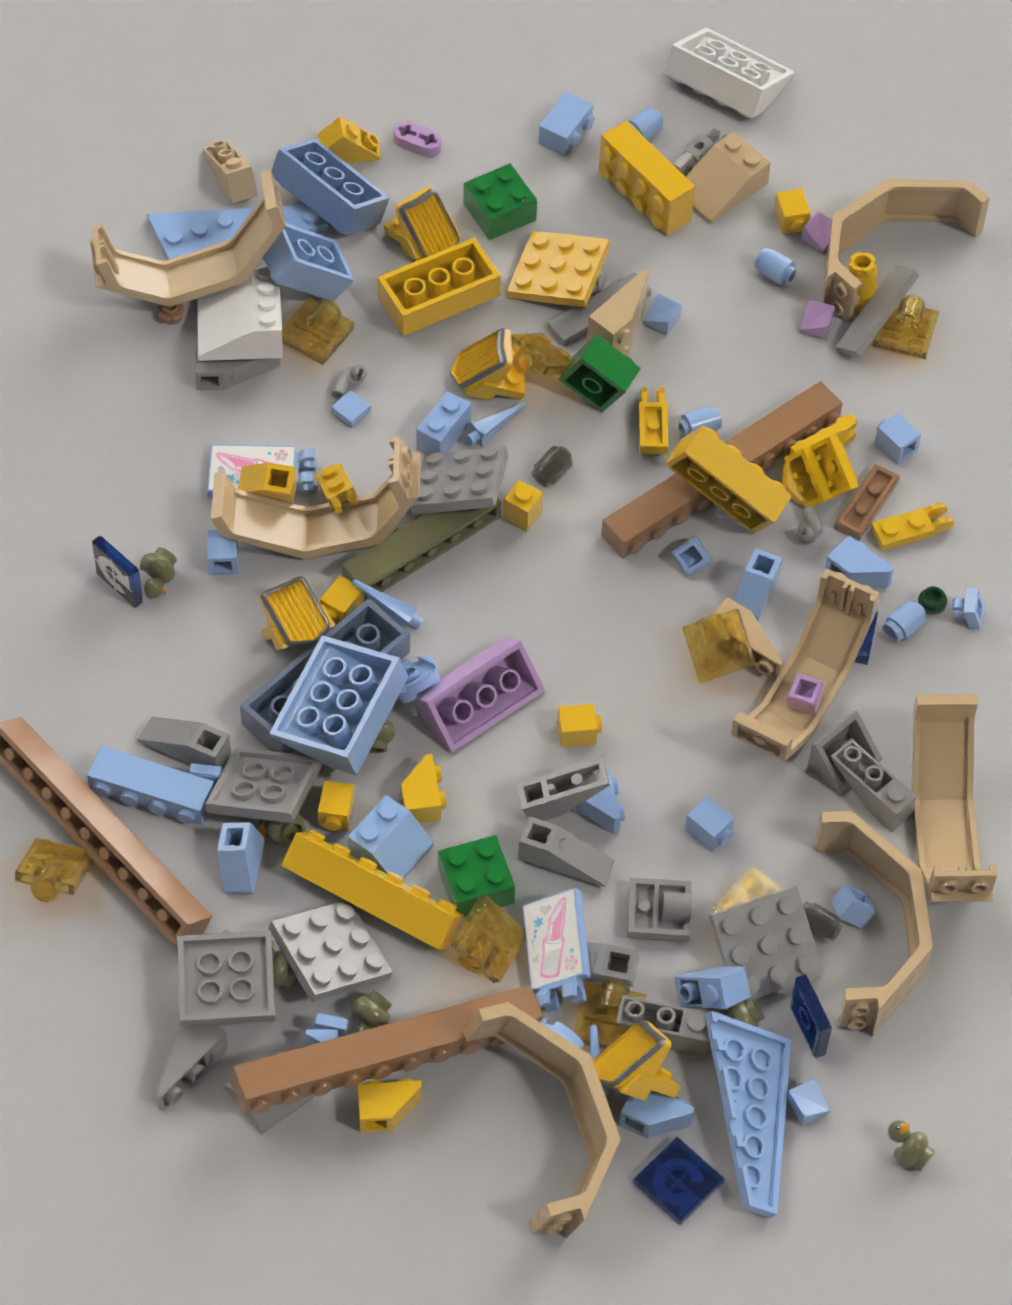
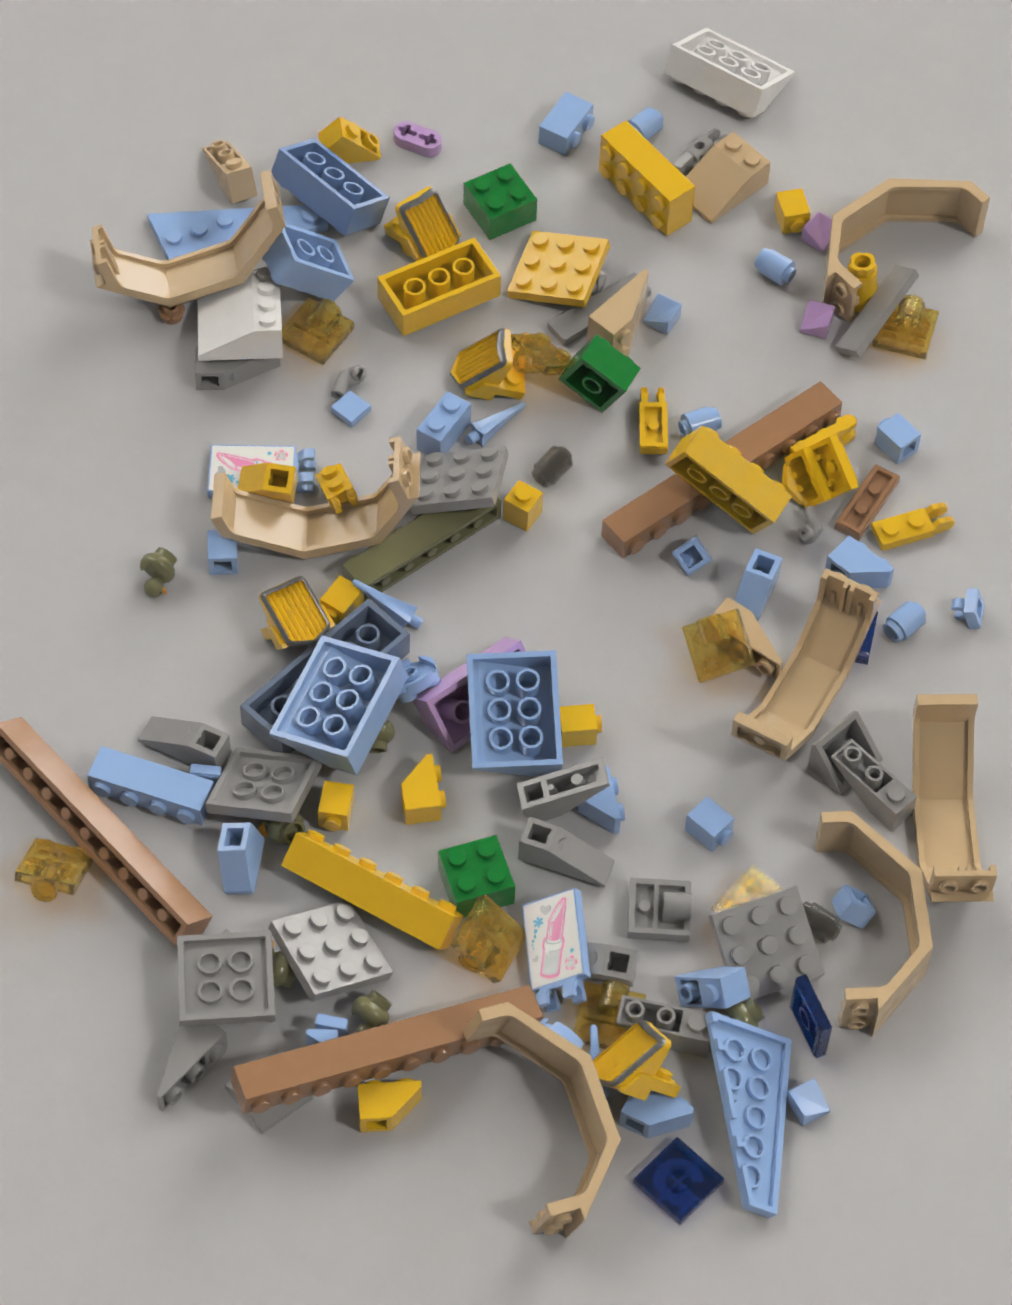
(117, 571): tile -> none
(390, 838): light blue slope -> none
(514, 712): none -> light blue slope
(805, 694): lavender slope -> none
(915, 1146): olive animal -> none
(933, 600): dark green plate -> none

